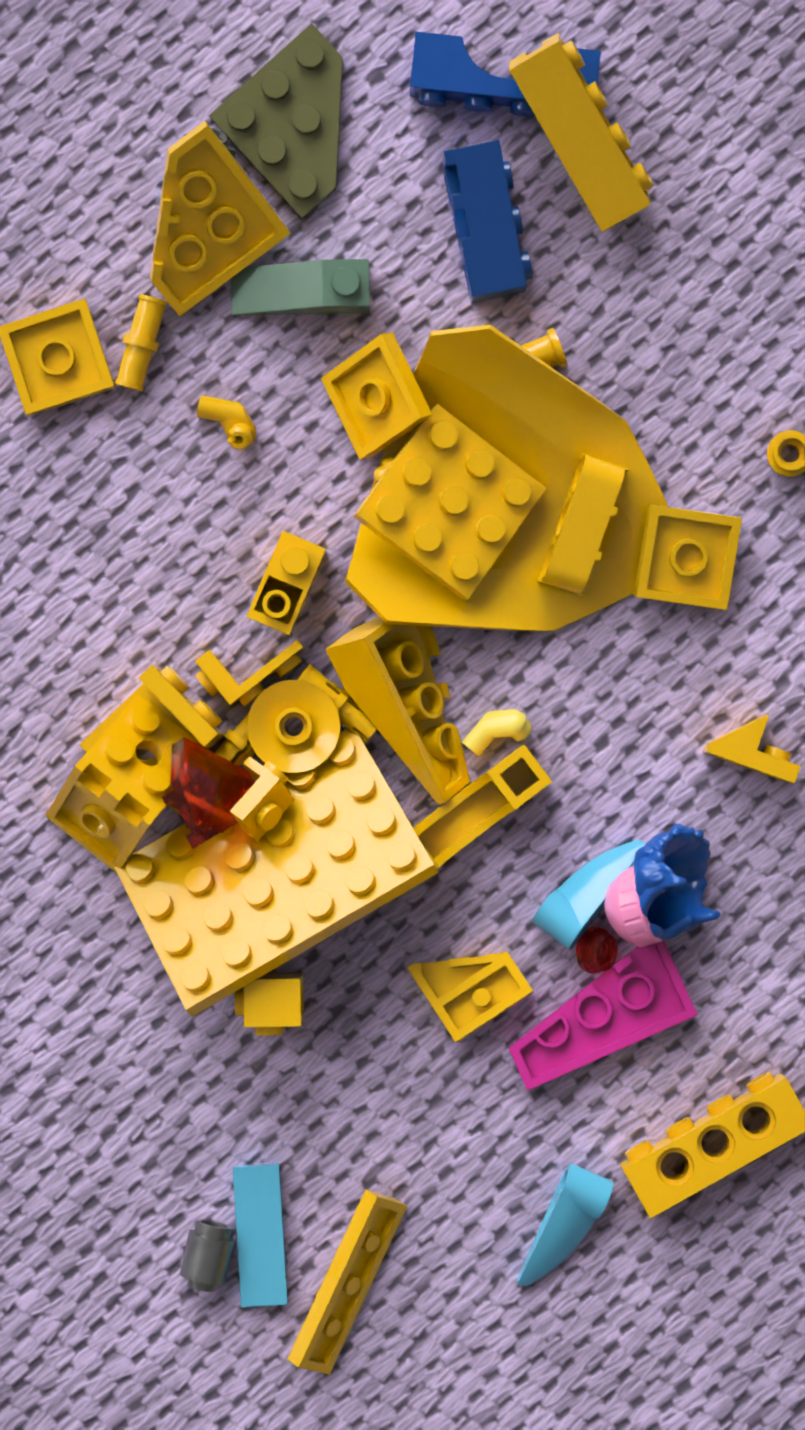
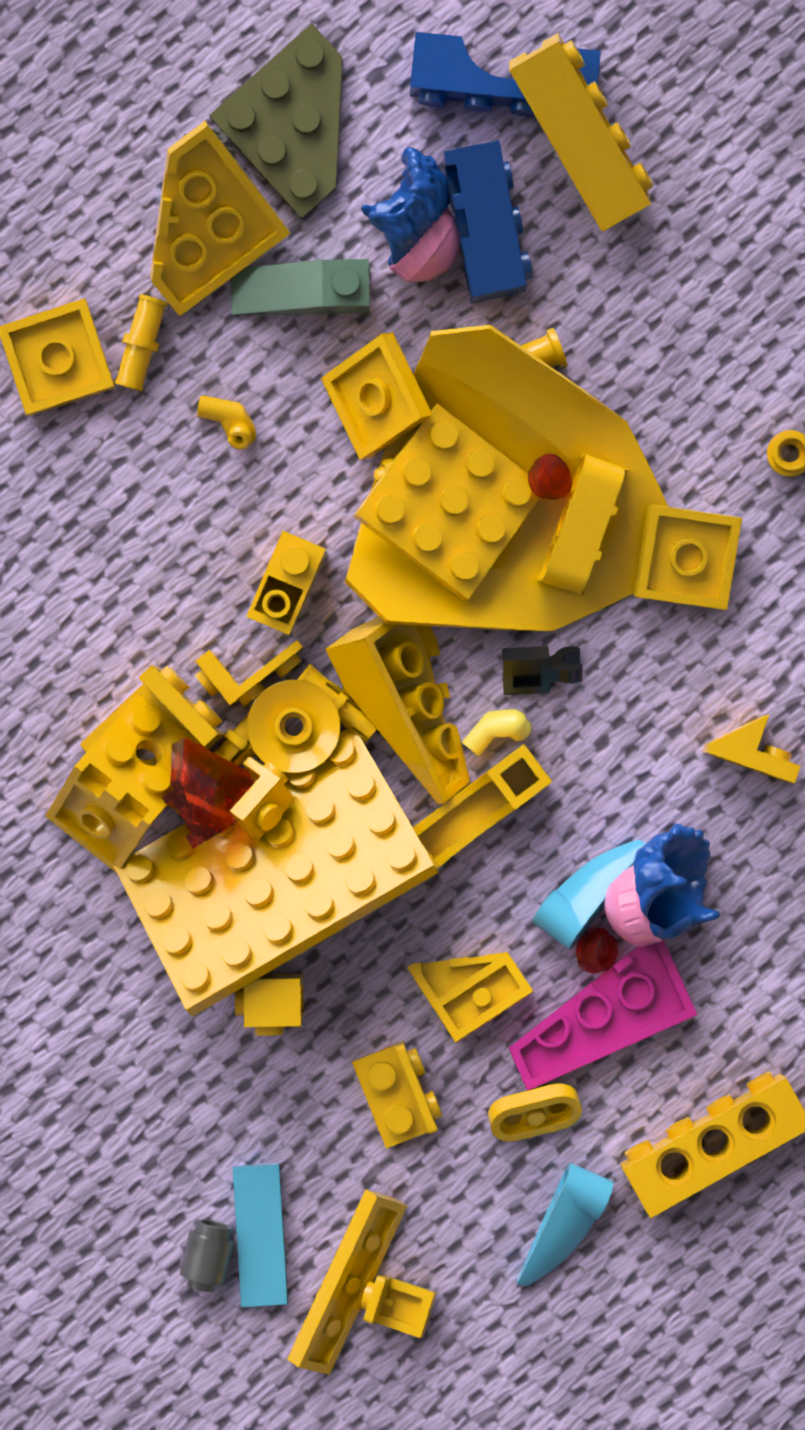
(396, 1094): none -> yellow bracket
(398, 1305): none -> yellow bracket
(417, 221): none -> blue hair
(532, 669): none -> black plate
(534, 1112): none -> yellow plate
(549, 477): none -> clear red plate

